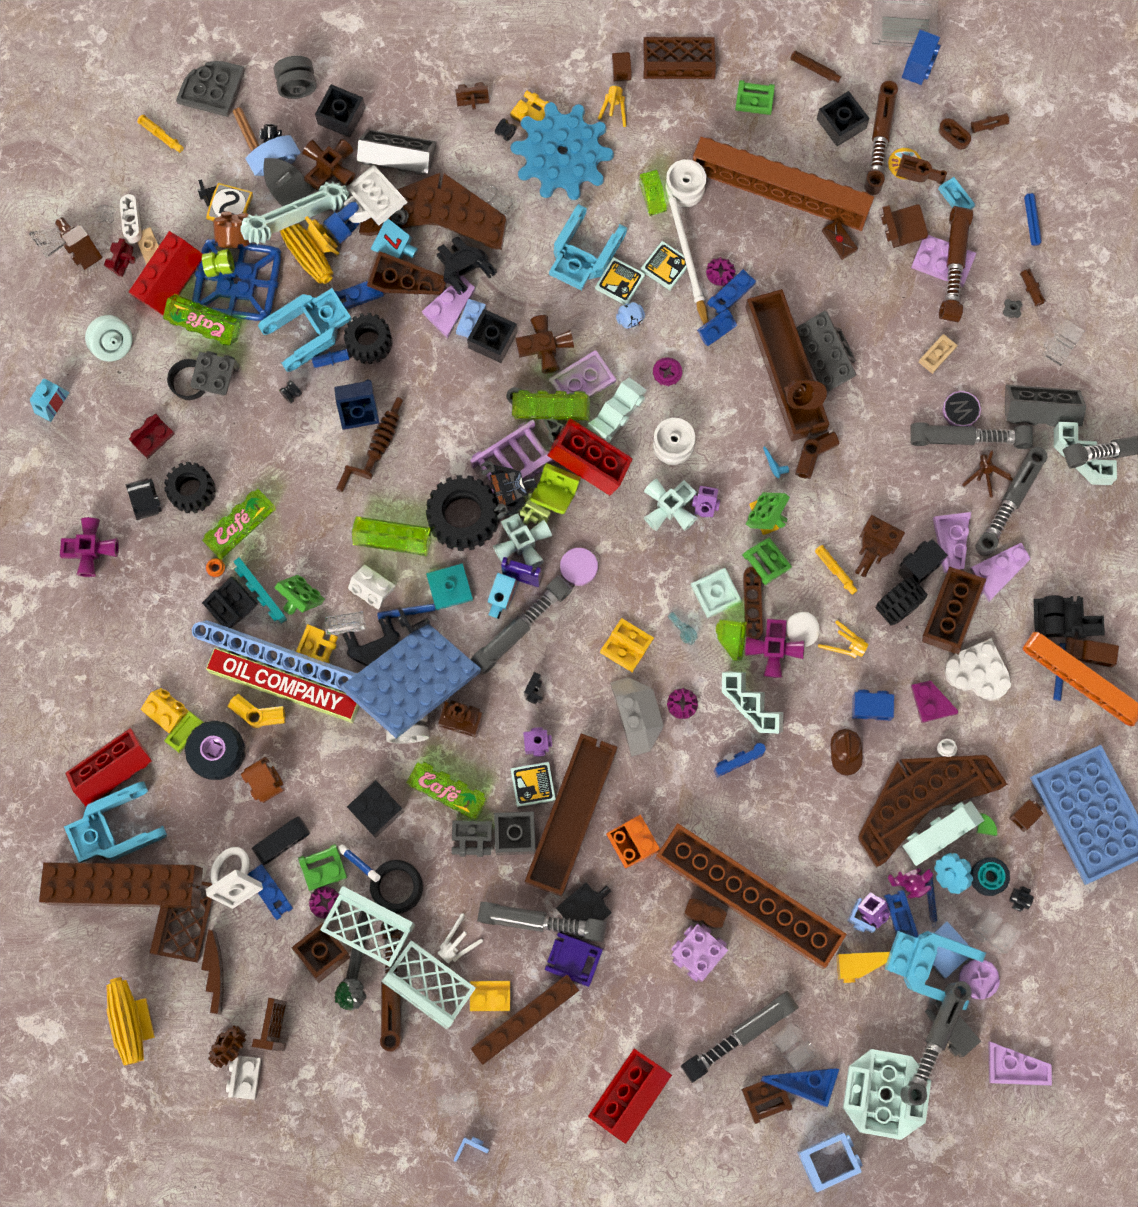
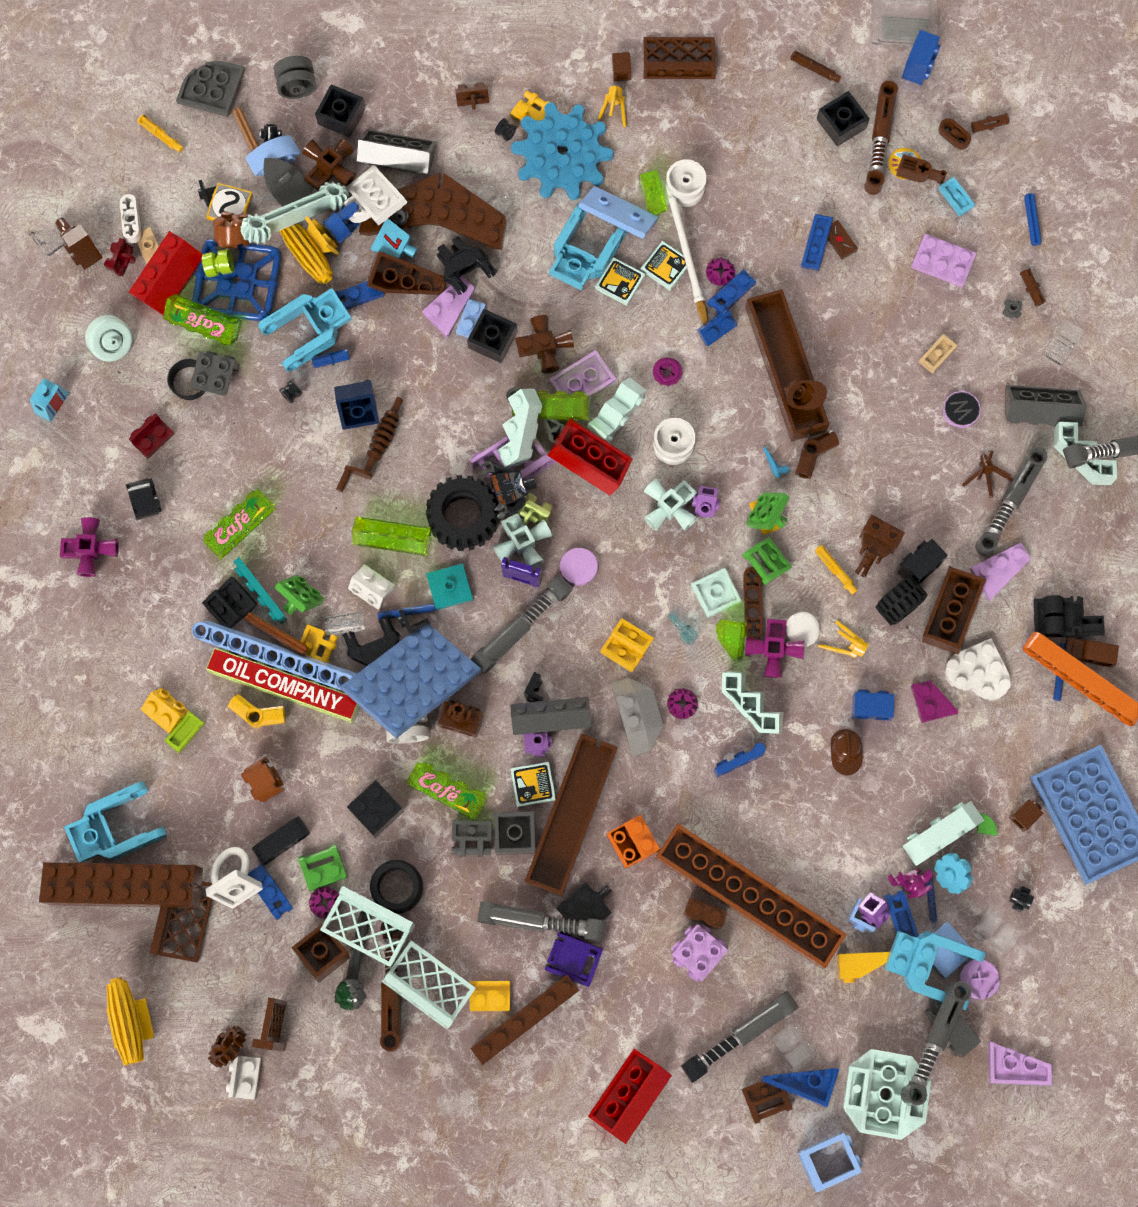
(108, 767): red slope -> none
(200, 497): black tyre -> none
(213, 964): reddish brown slope -> none
(215, 562): orange plate -> none
(215, 750): black wheel -> none
(277, 634): none -> dark orange axle
(359, 863): blue bar -> none
(363, 325): black tyre -> none
(449, 951): white plant -> none
(475, 1142): light blue bracket -> none
(502, 586): medium azure torso -> none
(521, 428): none -> light aqua brick
(550, 715): none -> dark grey slope
(555, 489): lime bracket -> none
(618, 212): none -> light blue plate
(630, 315): light blue head -> none
(754, 101): bright green plate -> none
(783, 183): dark orange brick -> none
(817, 242): none -> blue tile
(827, 351): dark grey bracket -> none
(904, 225): reddish brown bracket -> none
(910, 798): reddish brown wing -> none
(925, 434): dark grey piece -> none
(947, 748): white plate -> none
(952, 538): lavender wing -> none
(960, 220): reddish brown piece -> none
(1000, 872): wheel -> none

